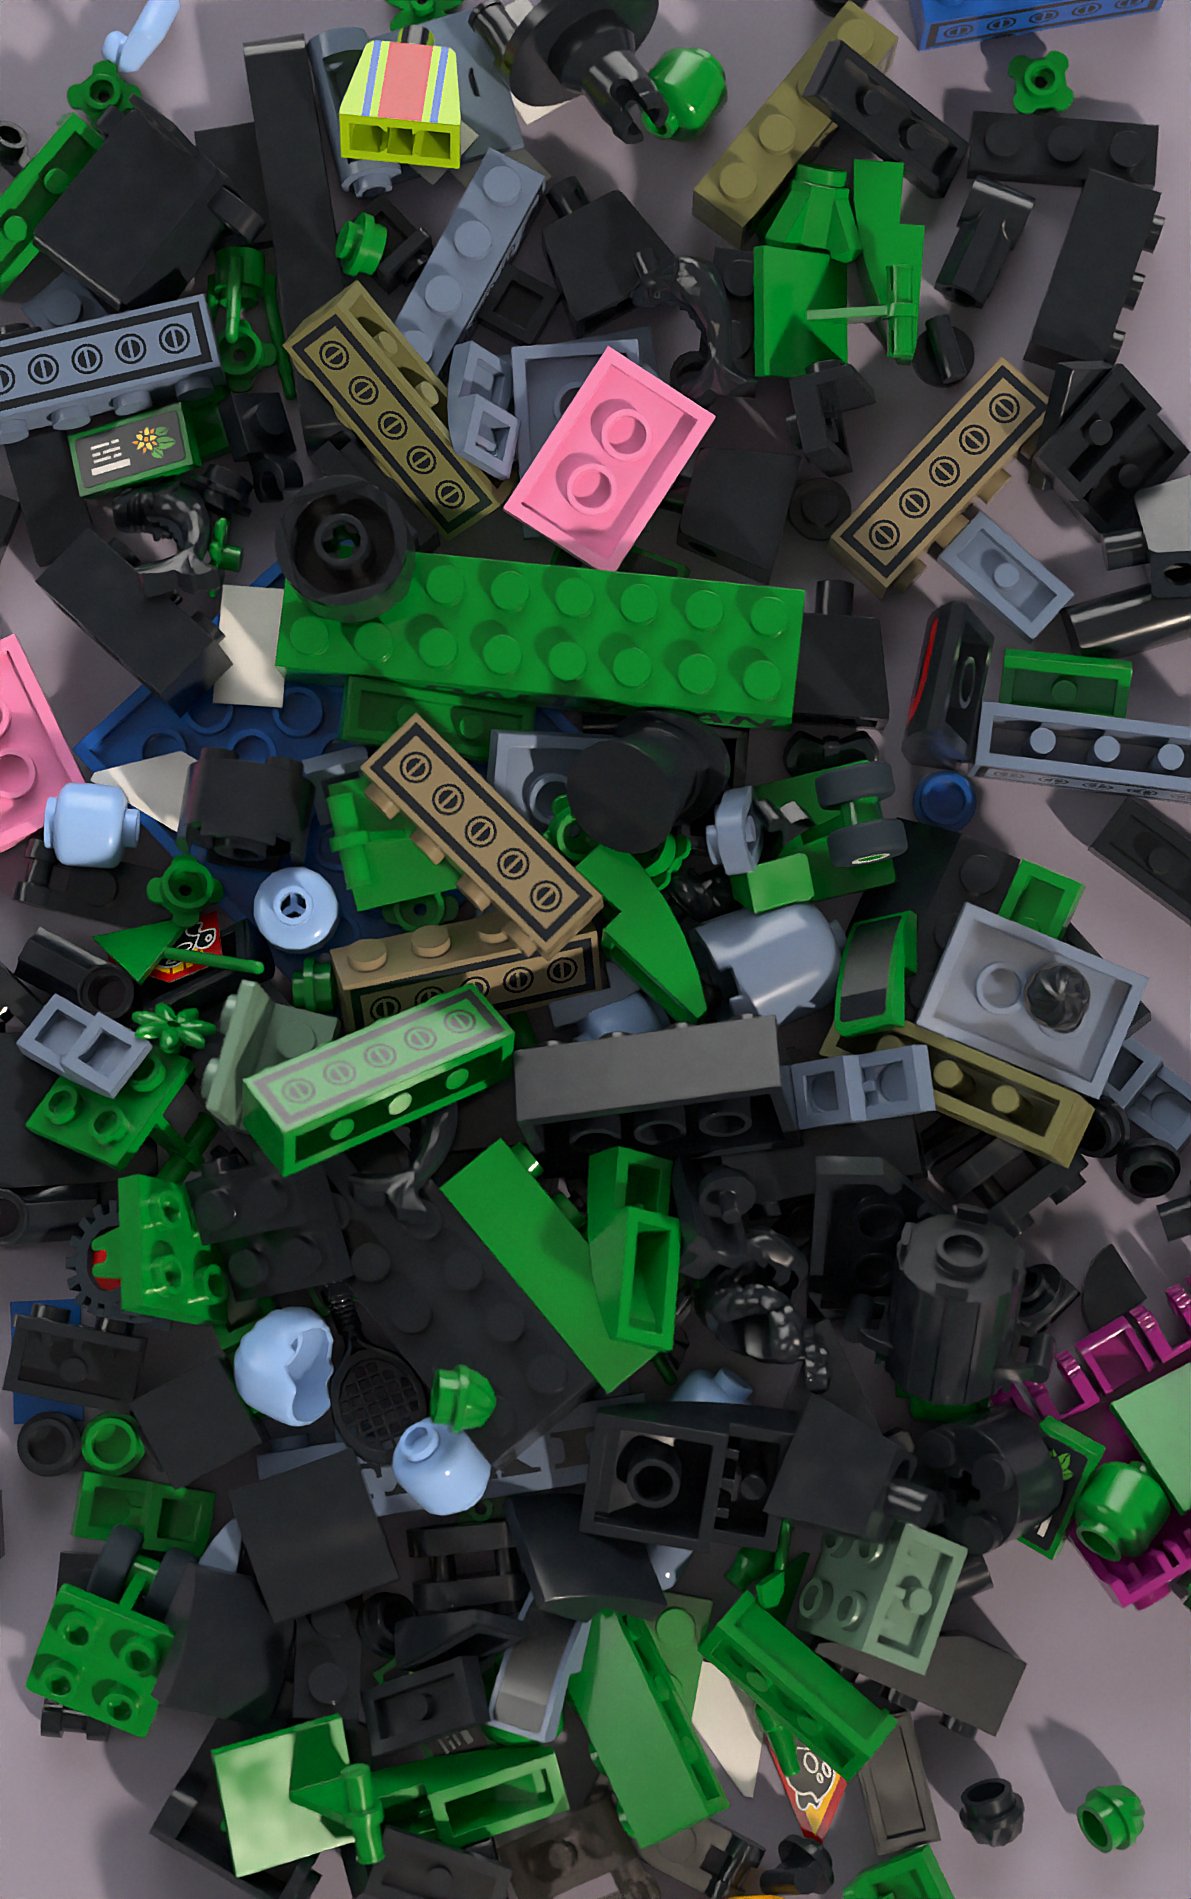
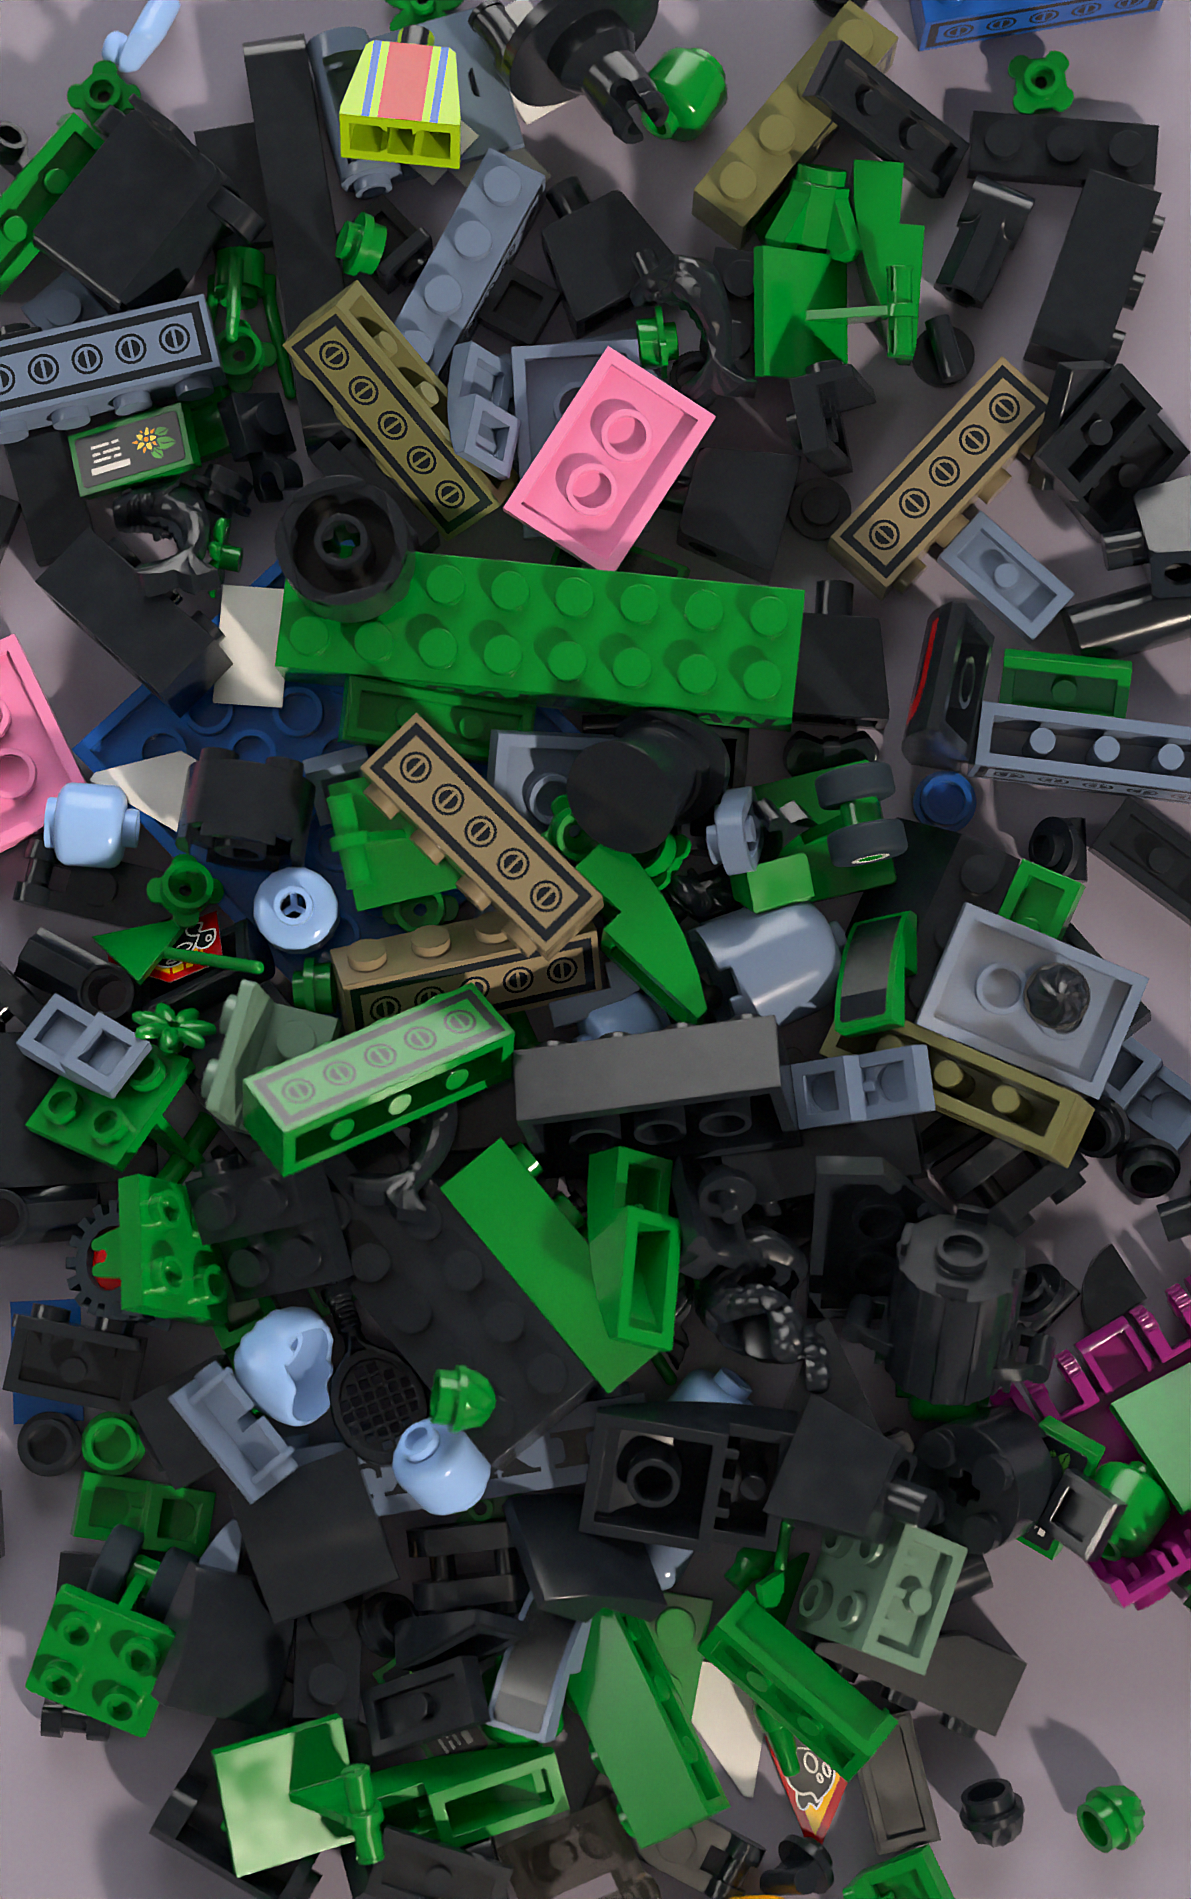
(240, 1443): none -> sand blue hinge
(657, 342): none -> green plate
(1061, 846): none -> black plate
(1082, 1515): none -> black tile

